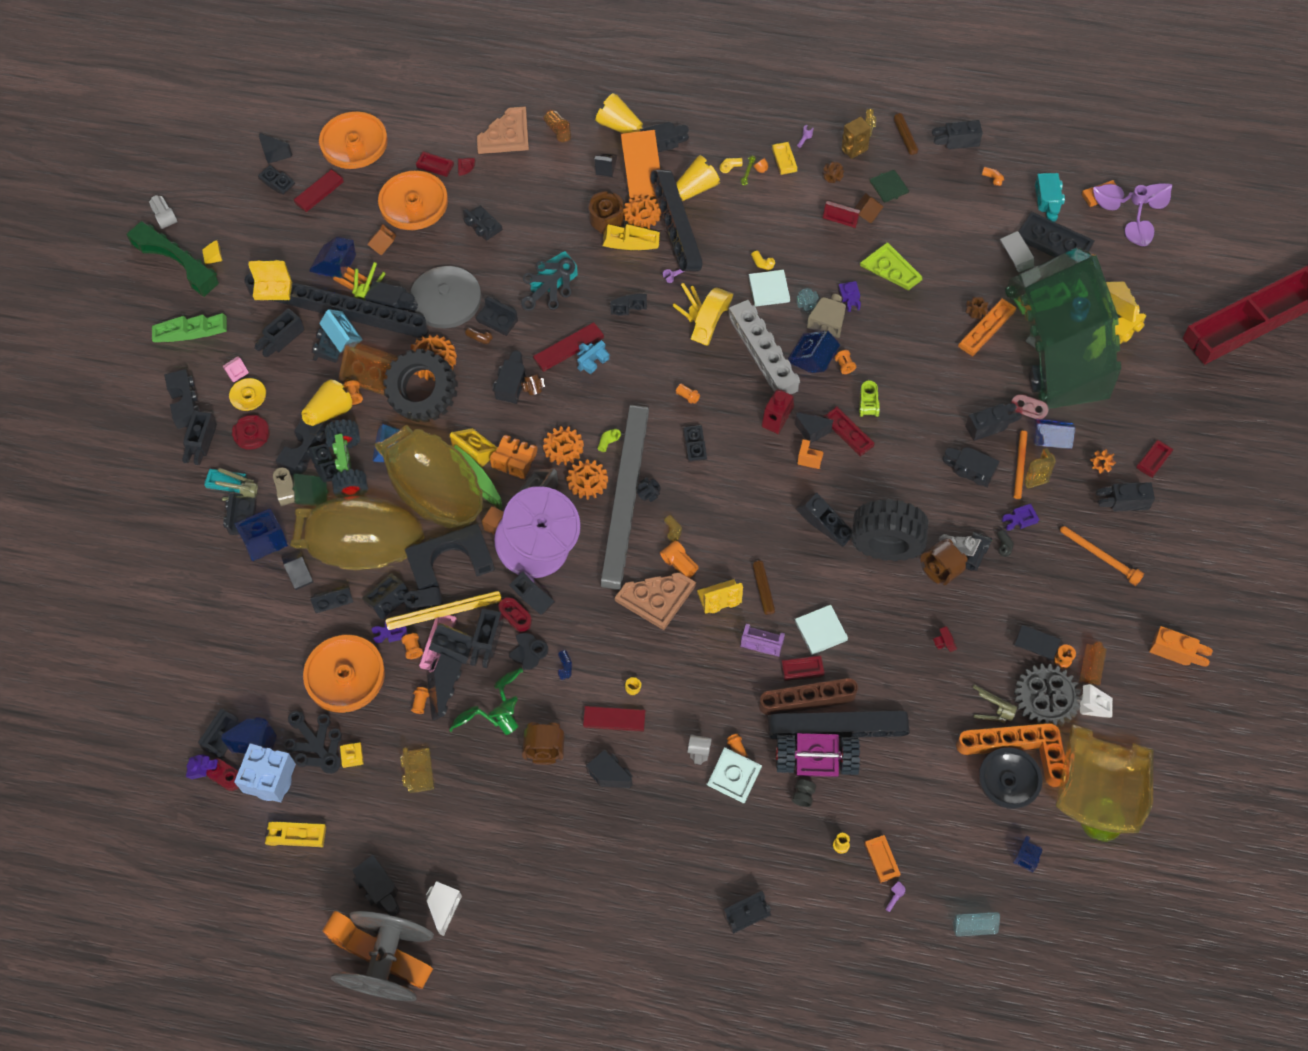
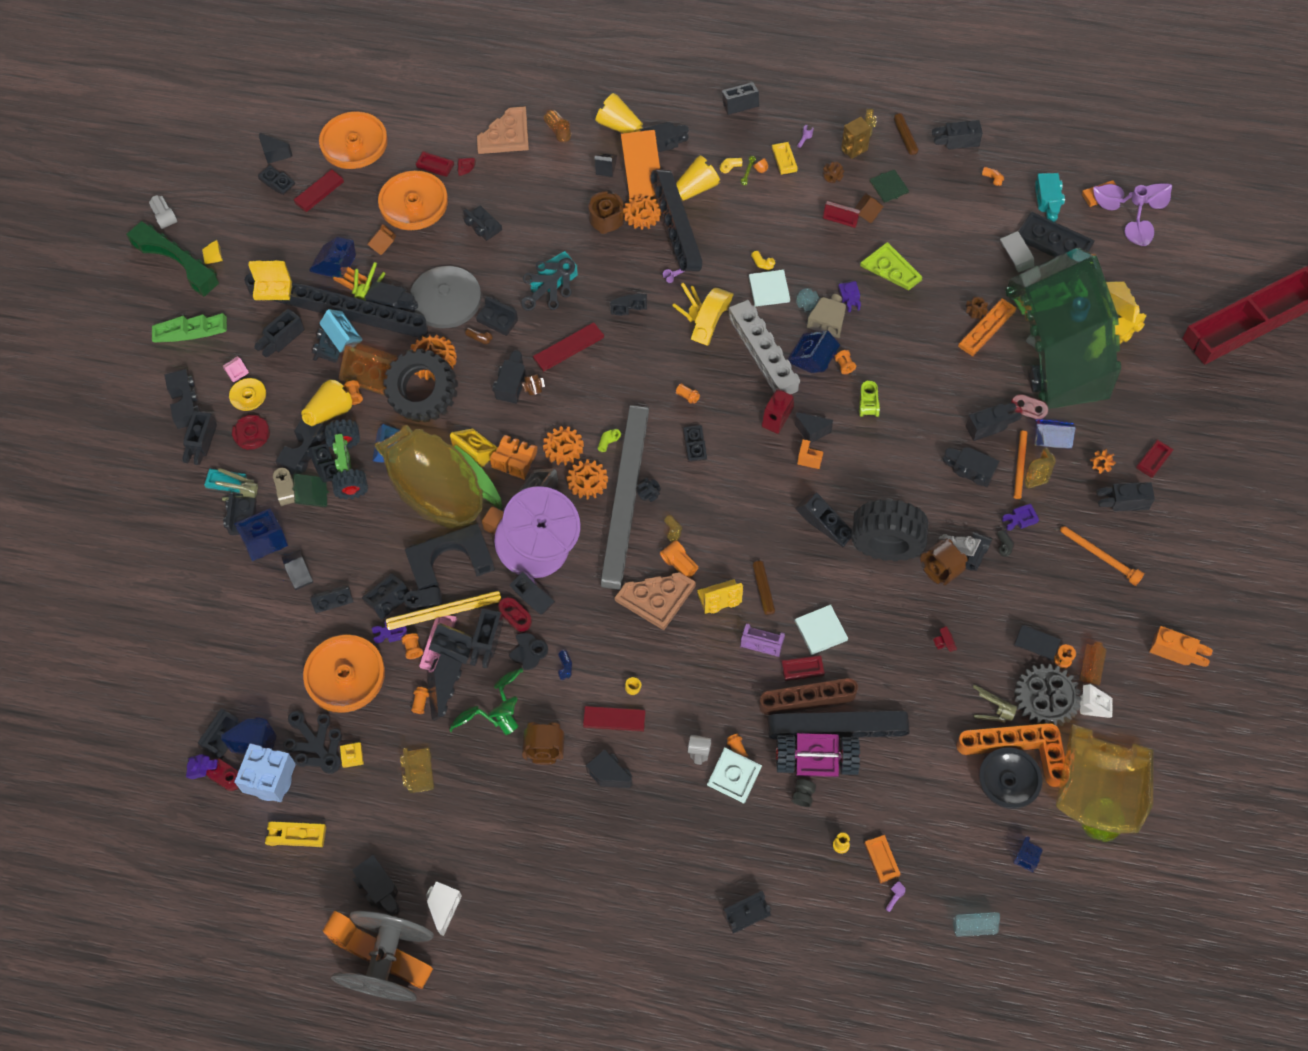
(357, 532): clear yellow windscreen -> none
(589, 354): dark azure hips -> none
(630, 238): yellow slope -> none
(740, 98): none -> black hinge
(849, 432): dark red tile -> none

